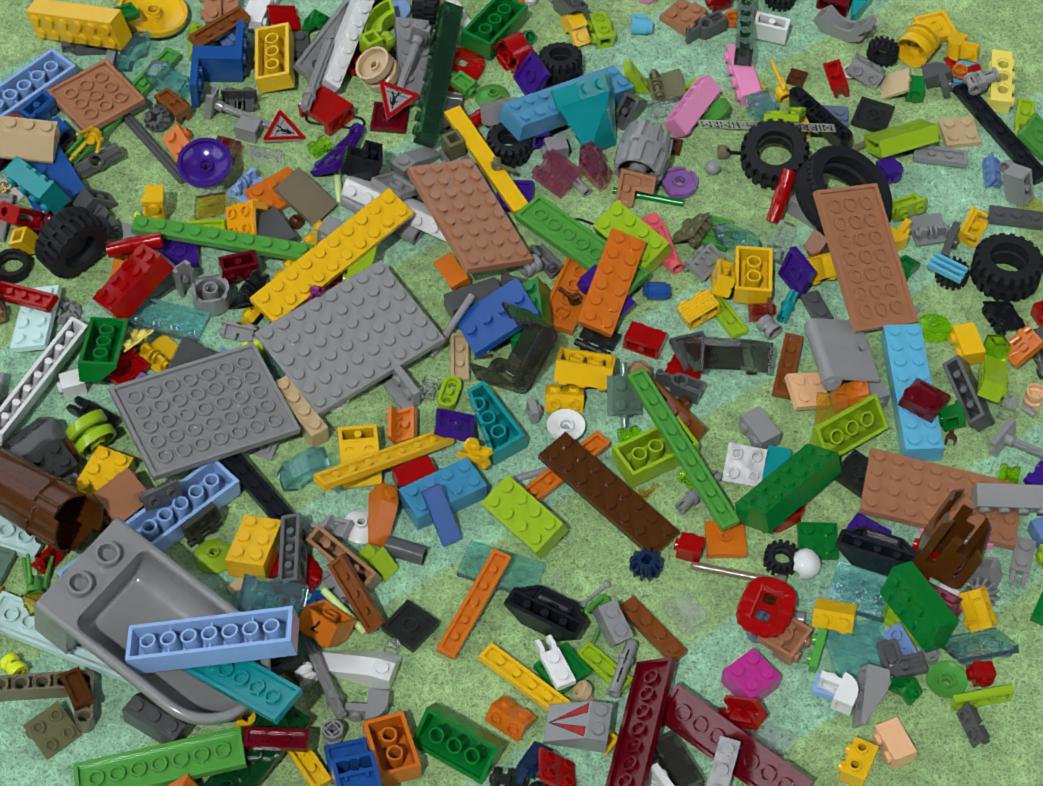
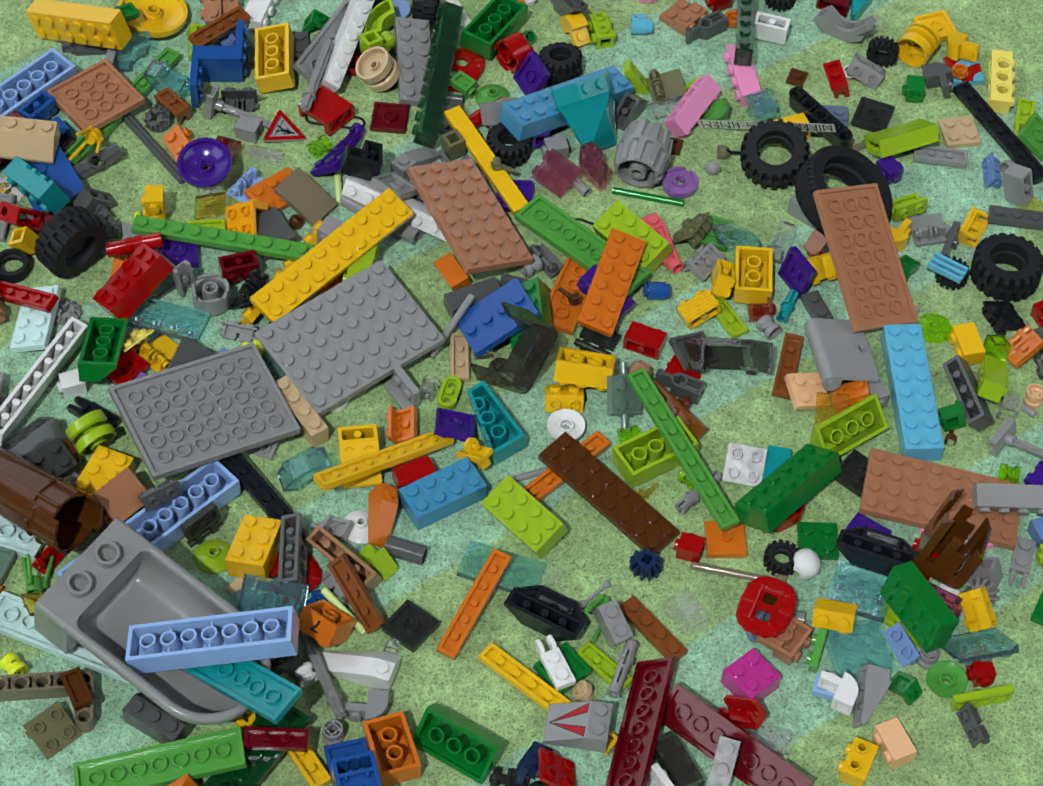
(282, 14): red piece -> none
(315, 291): magenta hand -> none
(395, 96): light grey piece -> none
(441, 515): blue tile -> none
(510, 717): orange bracket -> none
(533, 410): light grey plate -> none
(633, 181): nougat plate -> none
(759, 428): light grey brick -> none
(781, 91): yellow plant -> none
(781, 195): red axle -> none
(791, 114): lime plate -> none
(896, 83): tan piece -> none
(900, 666): flat silver plate -> none
(923, 400): dark red slope -> none
(980, 80): light grey connector -> none

